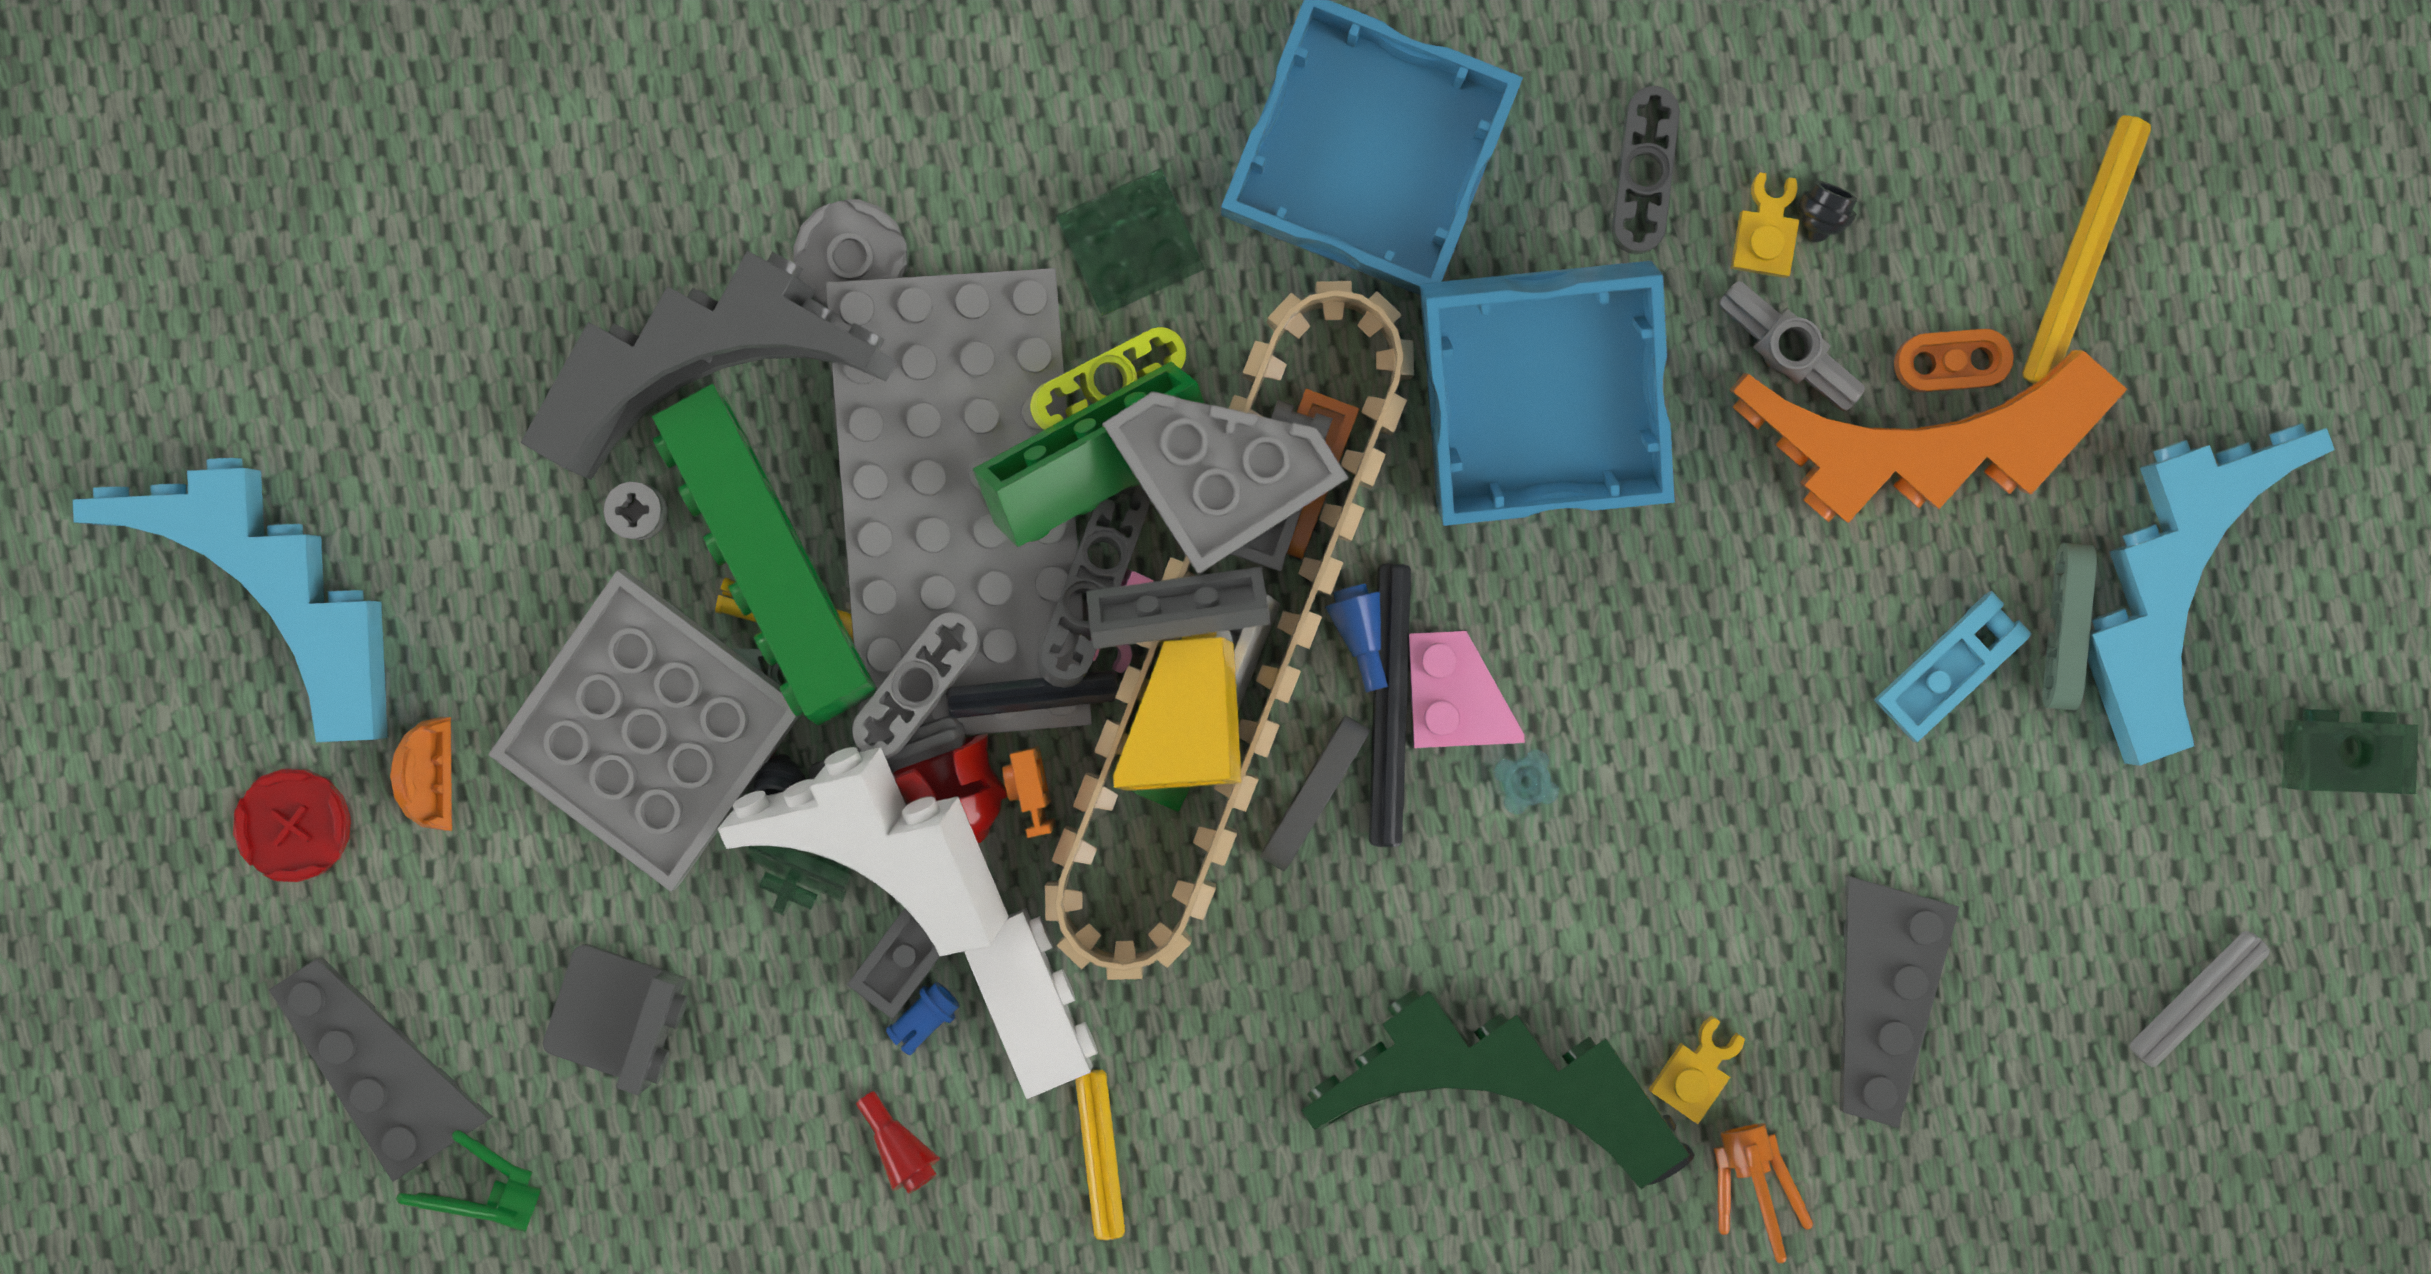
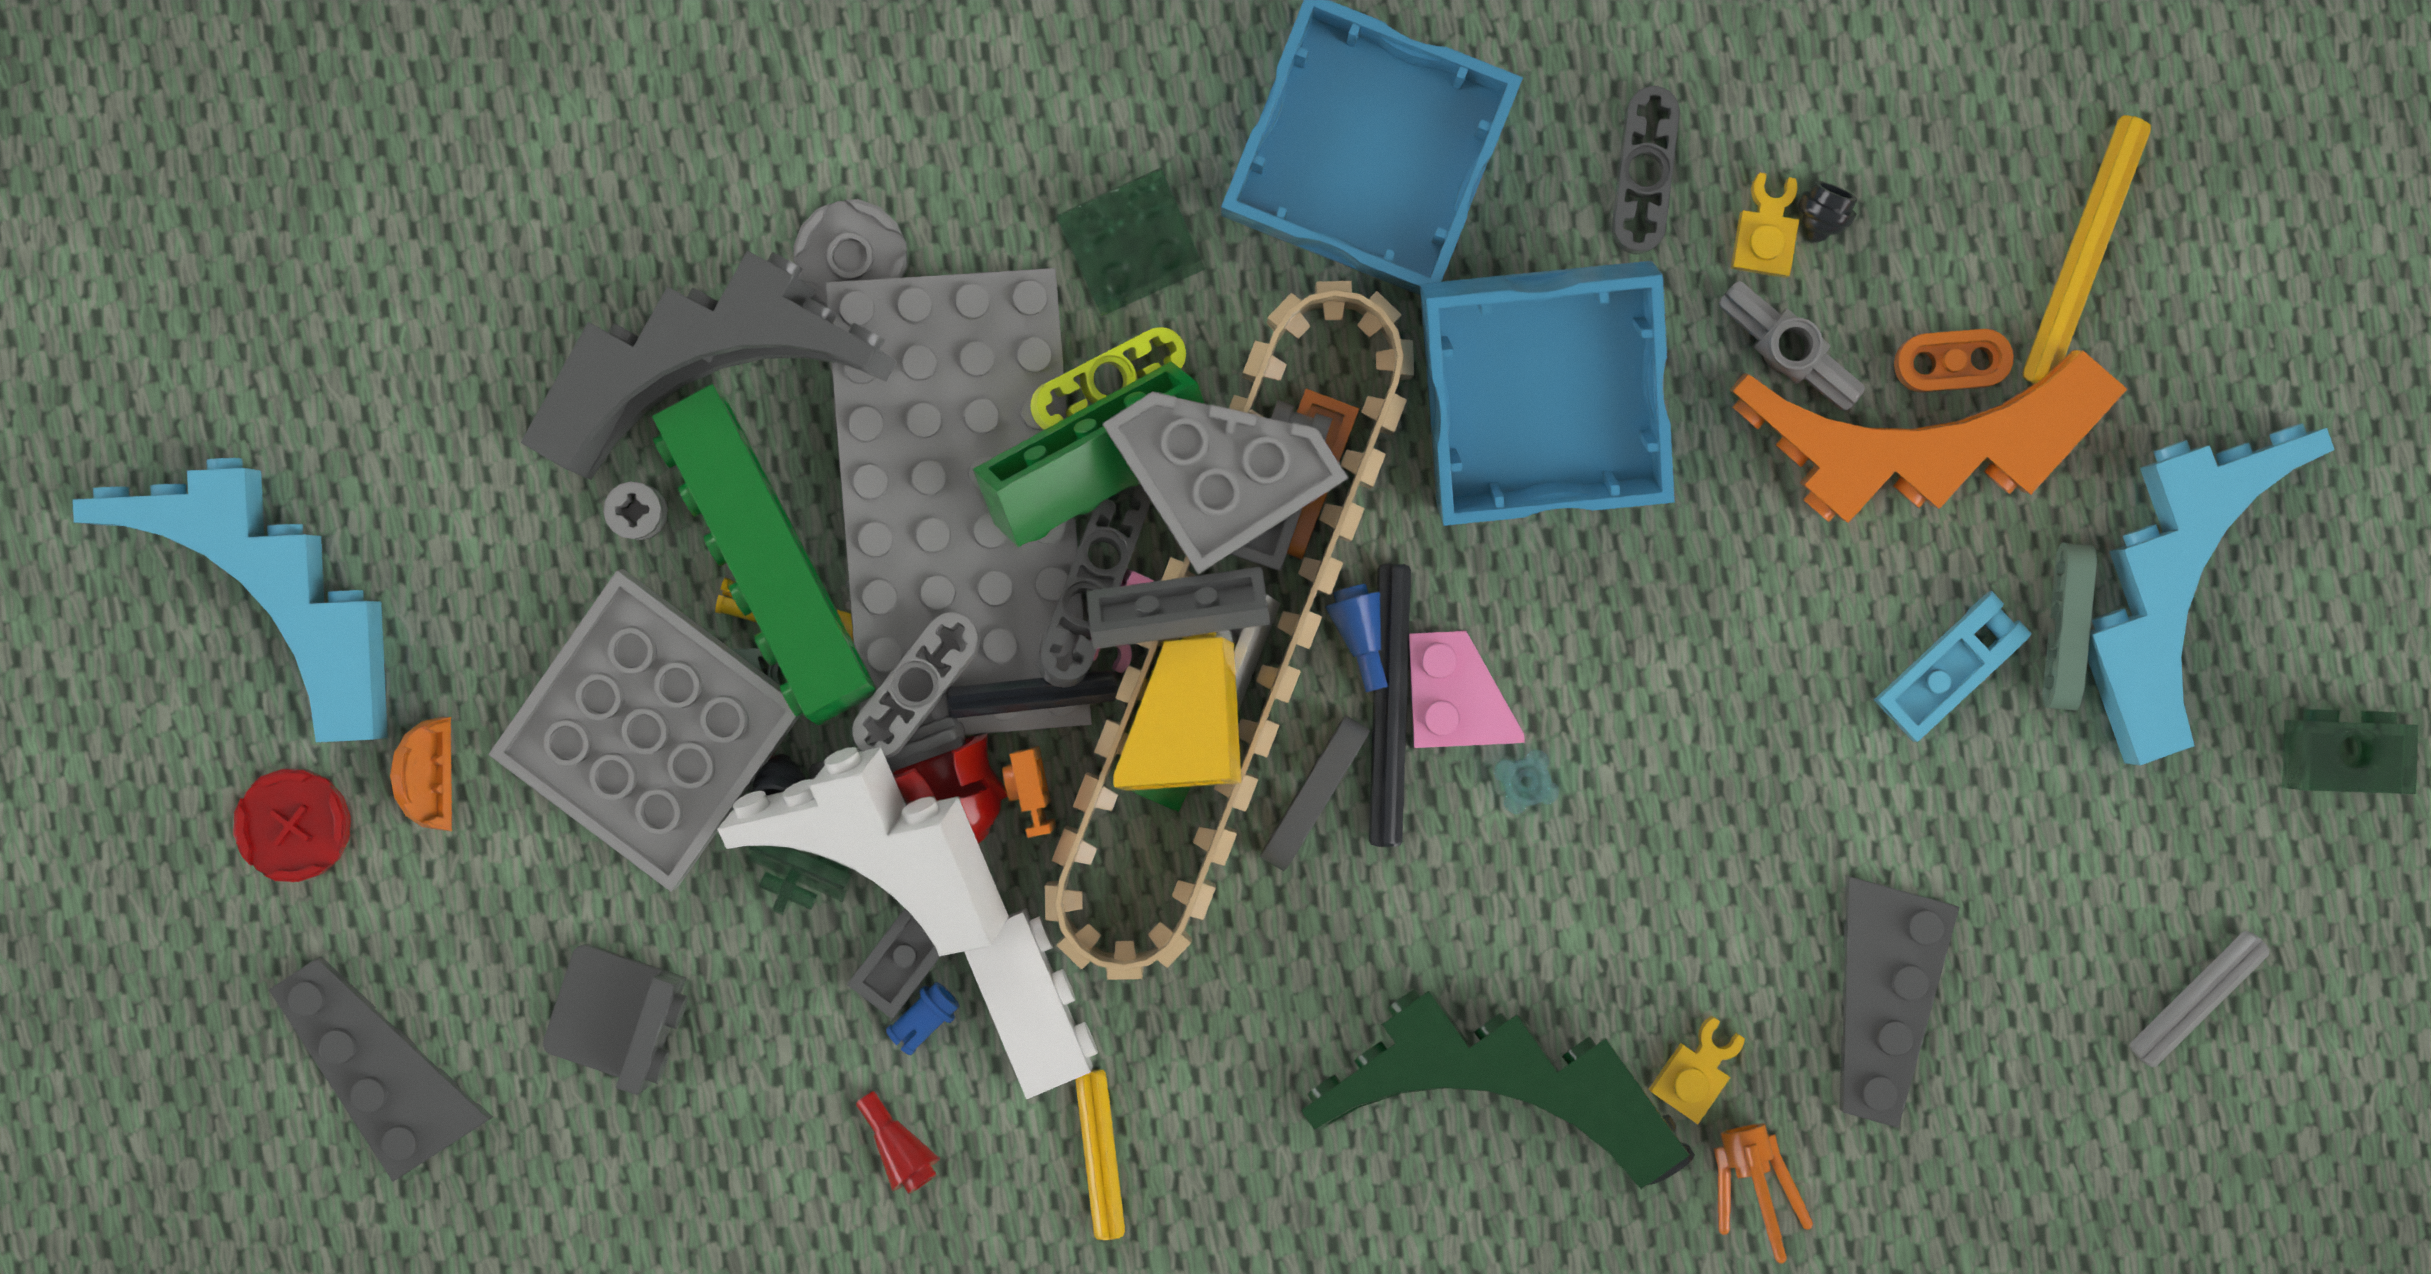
(508, 1202): green plant -> none

